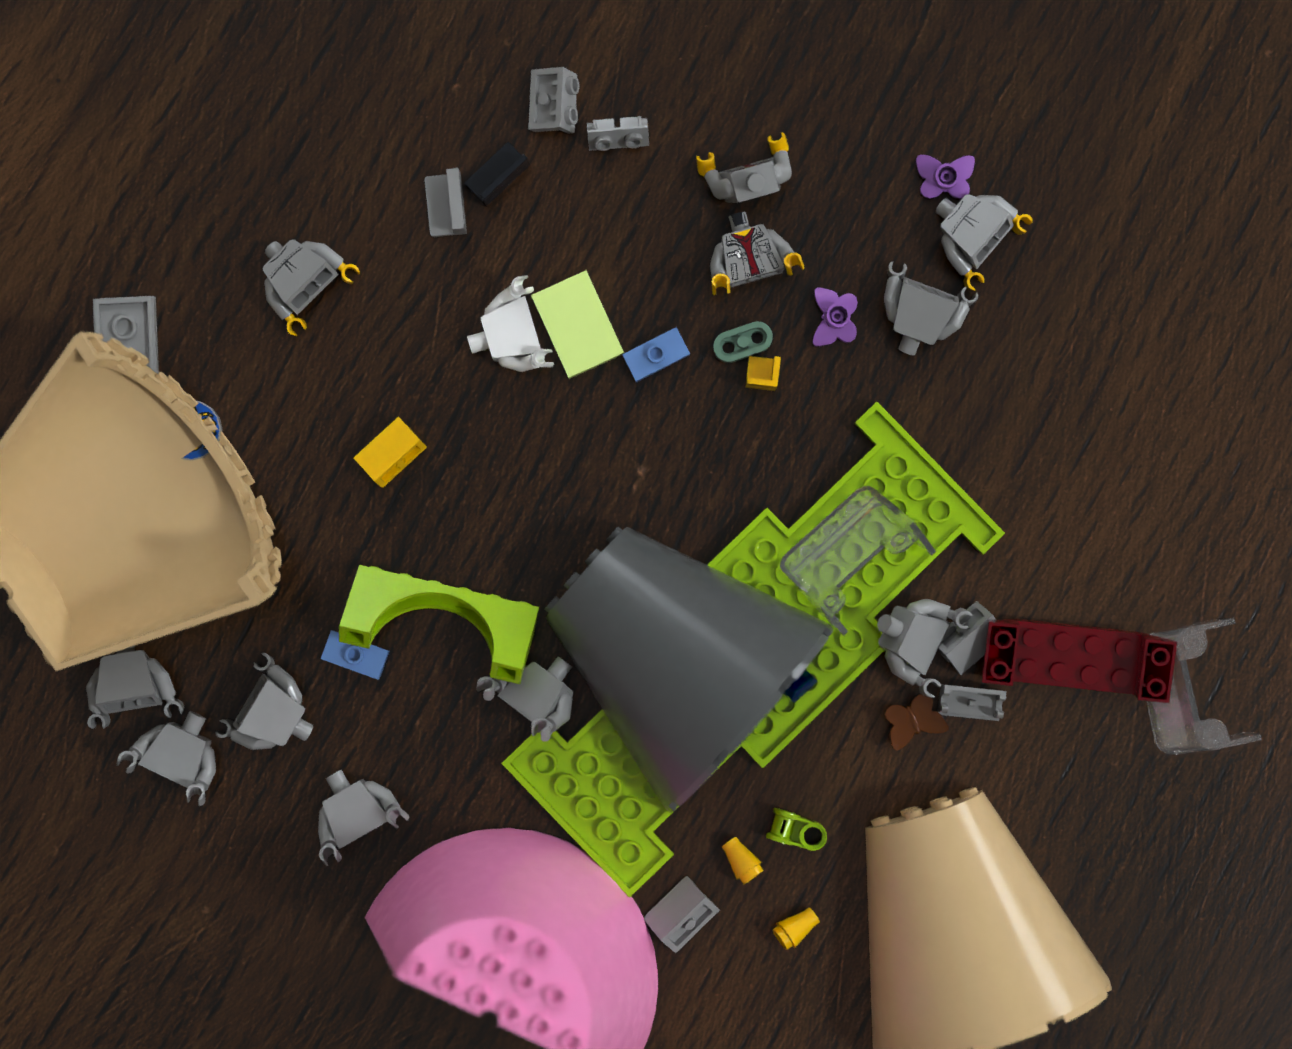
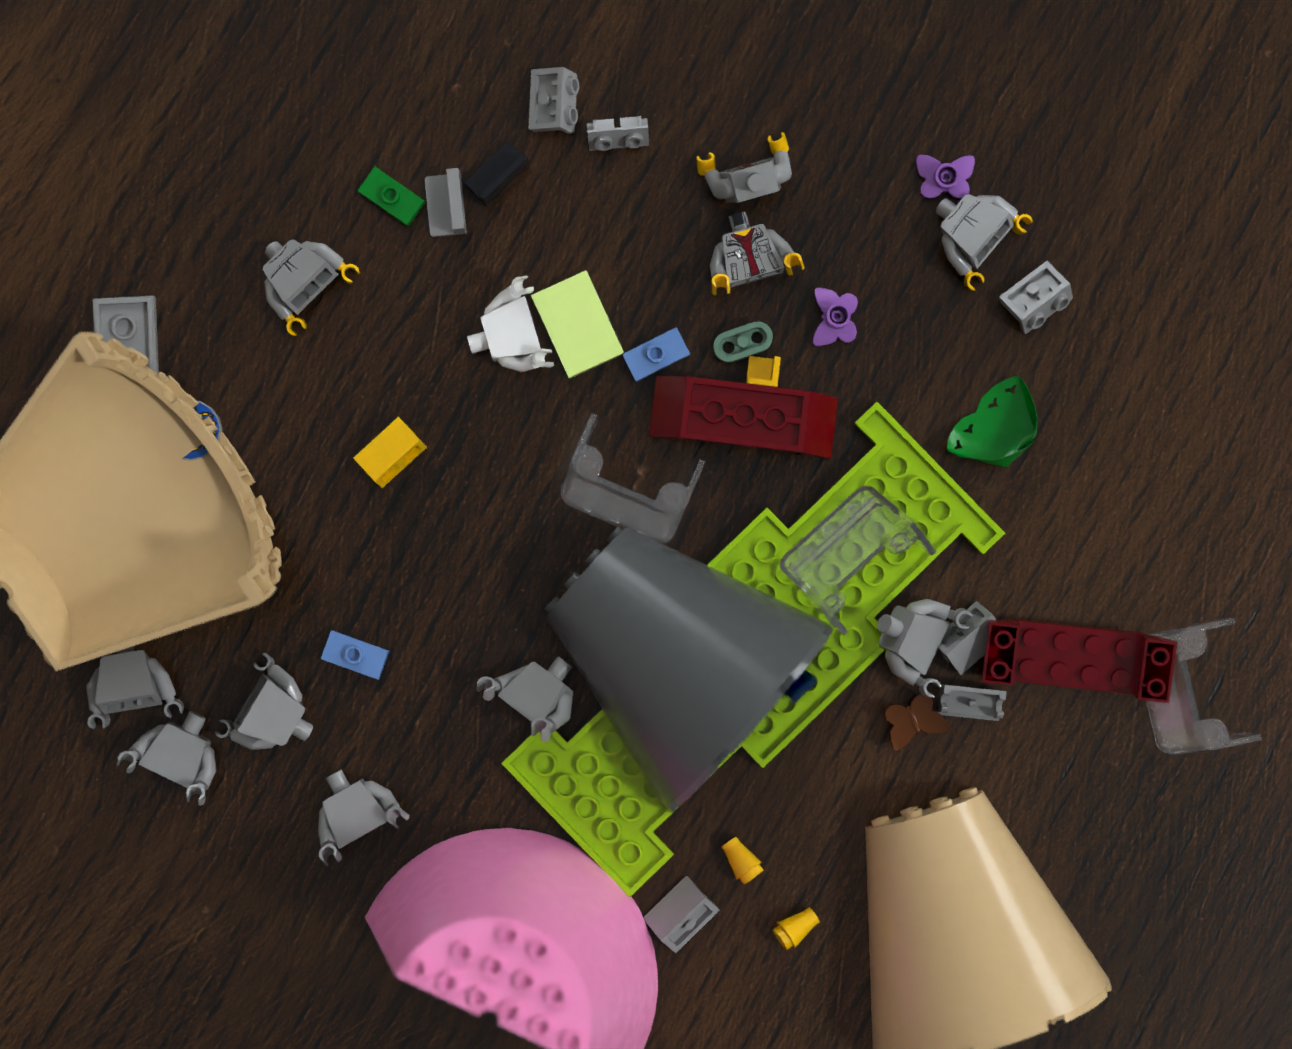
(383, 595): lime arch -> none
(391, 196): none -> green plate
(617, 504): none -> clear windscreen
(743, 415): none -> dark red slope
(794, 830): lime piece -> none
(922, 311): light grey torso -> none
(997, 432): none -> green piece
(1037, 297): none -> light grey bracket

